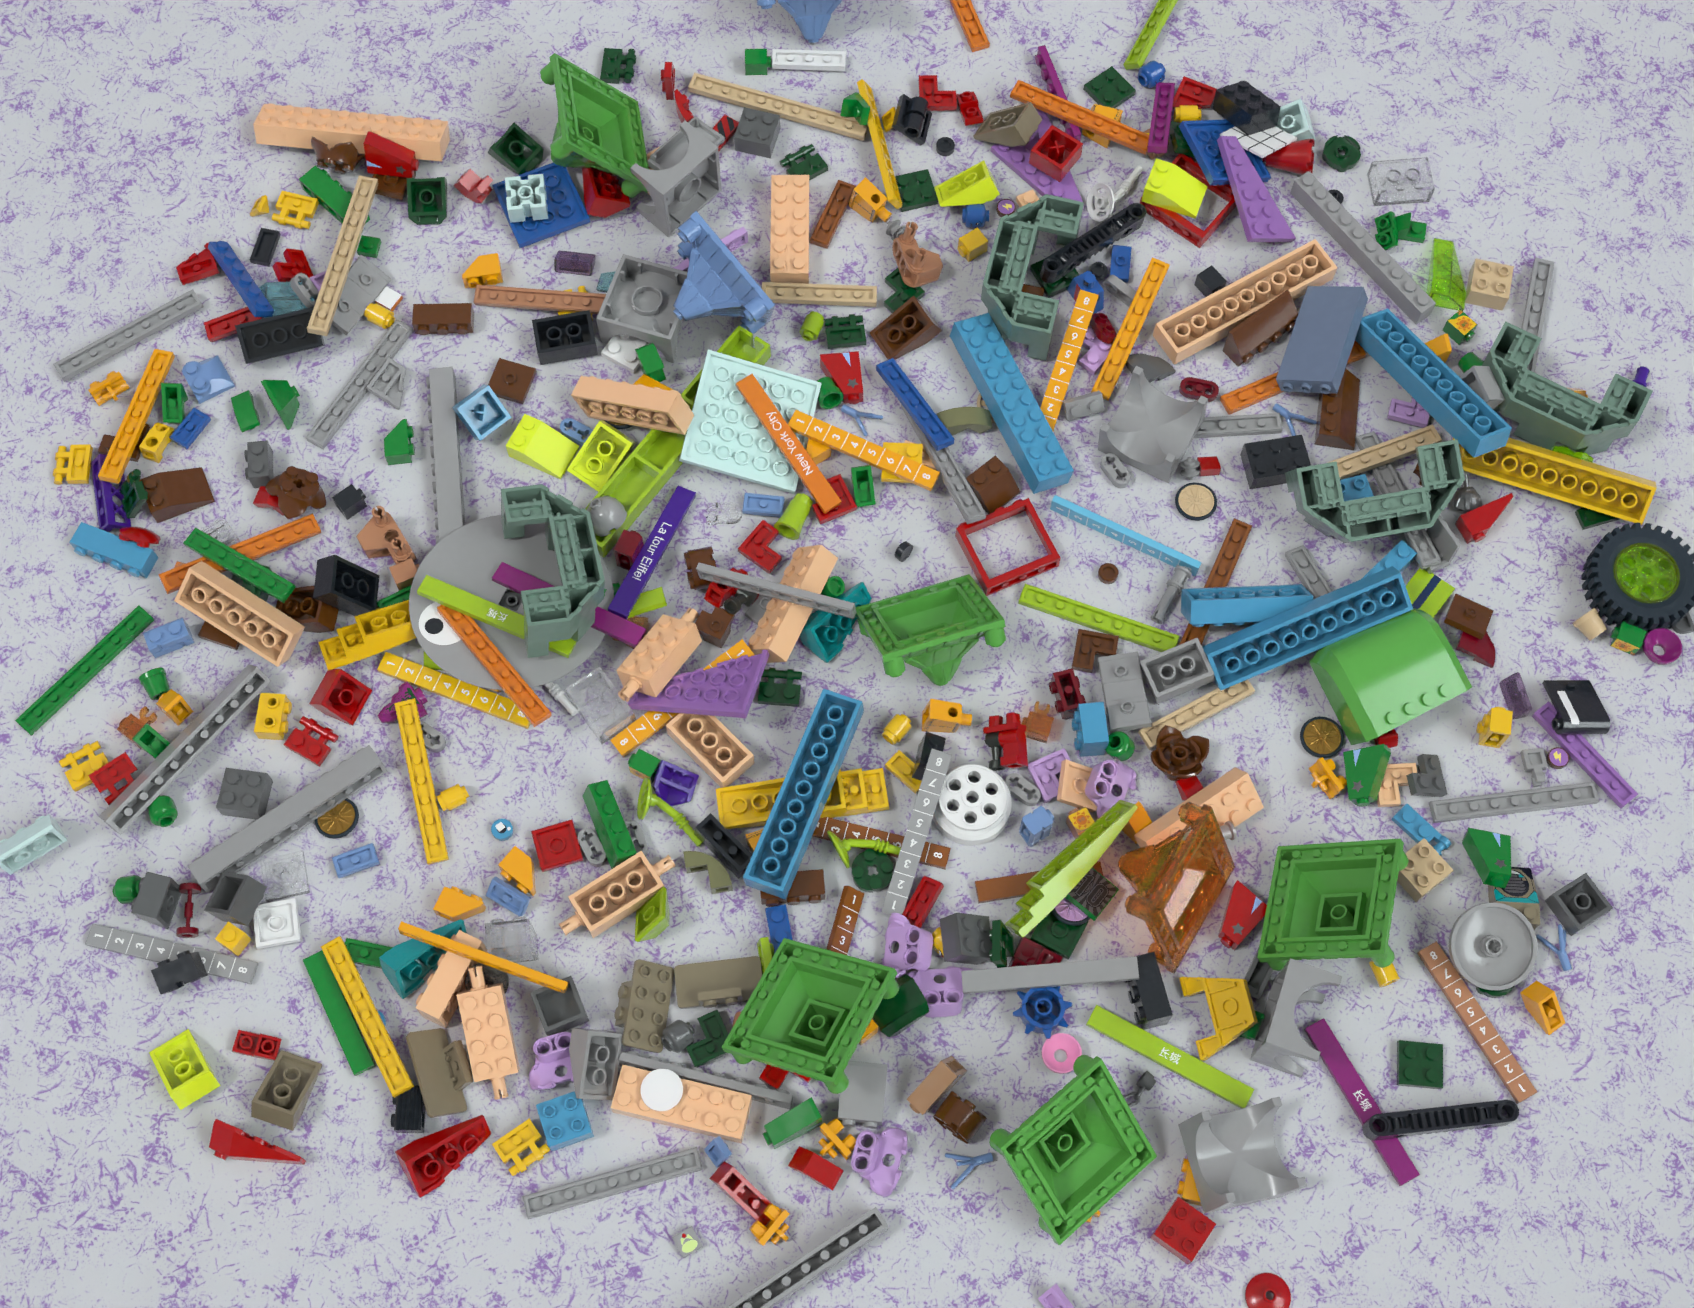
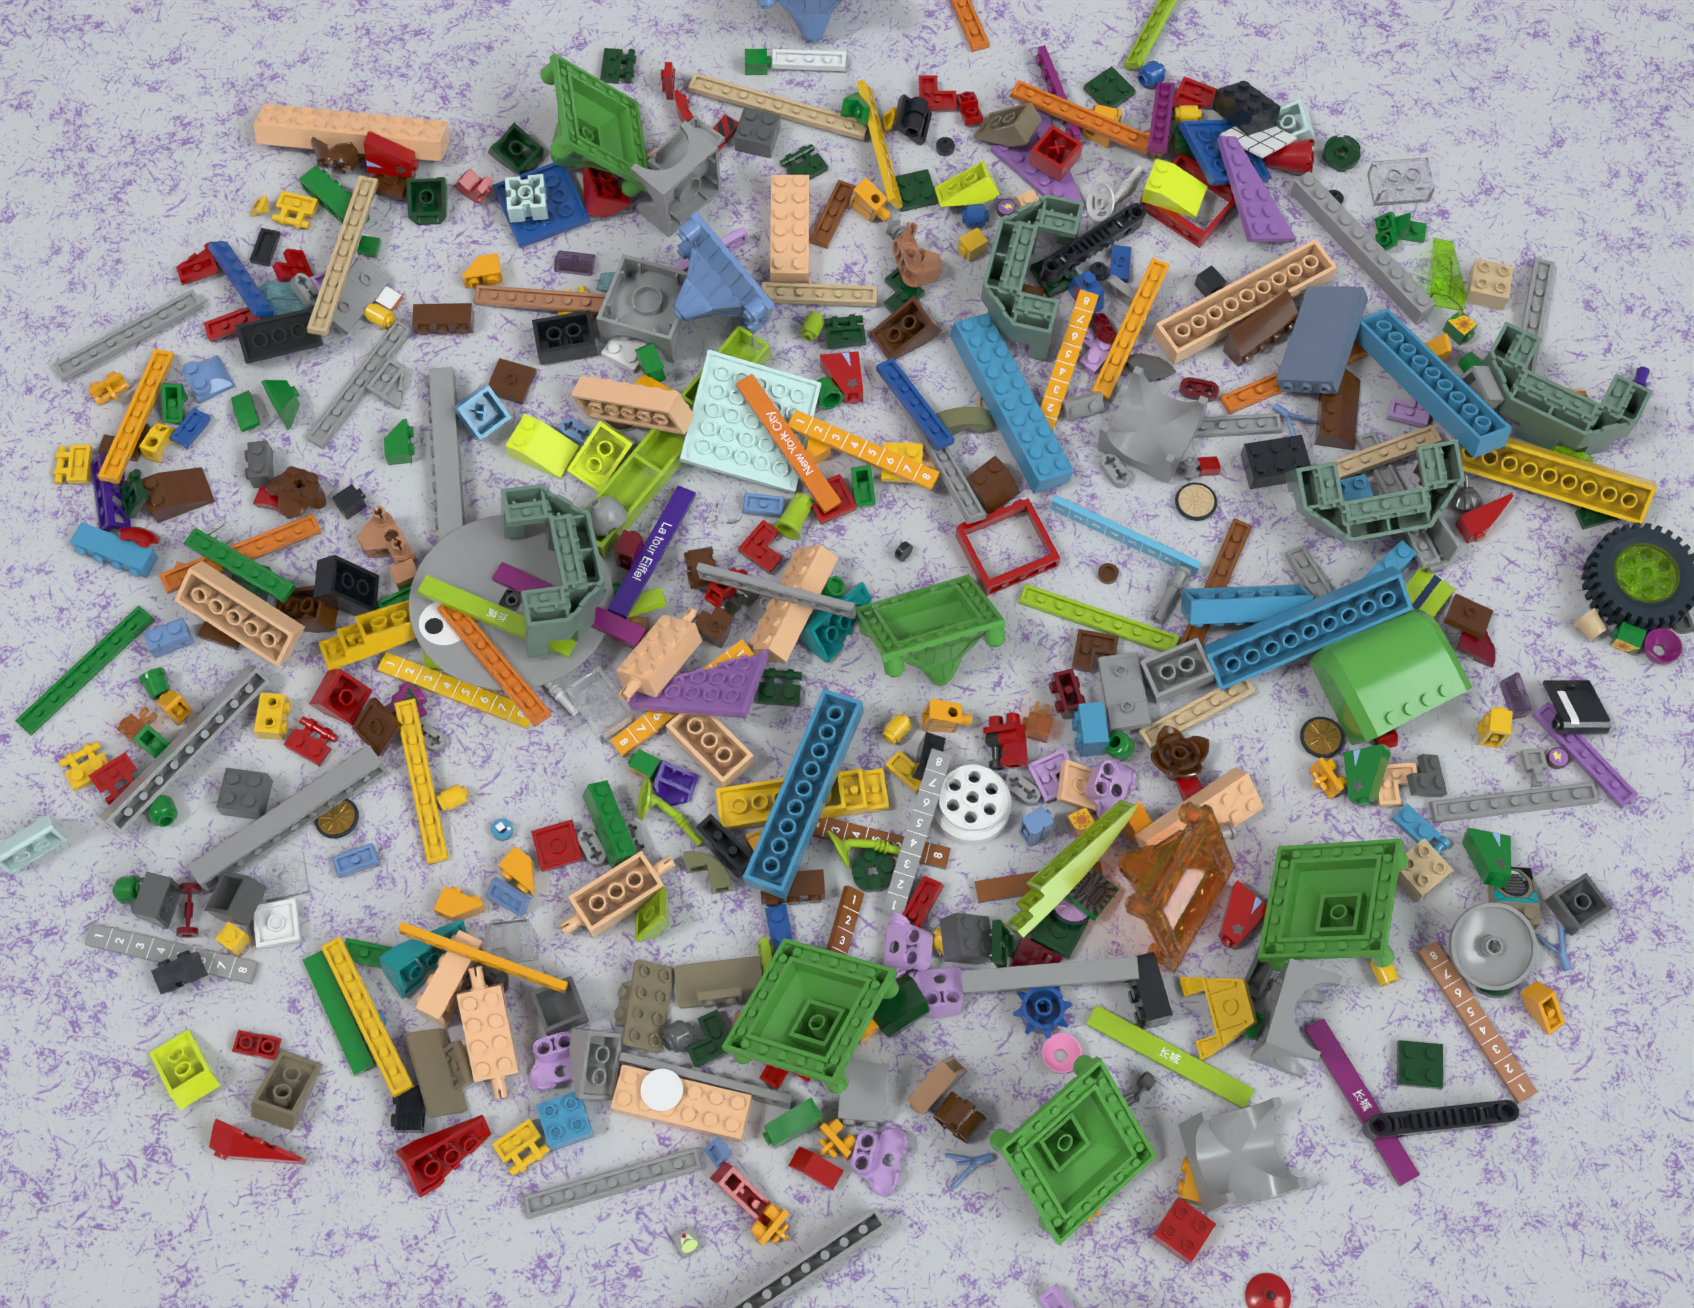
(377, 726): none -> reddish brown plate
(856, 414): medium blue plant -> none

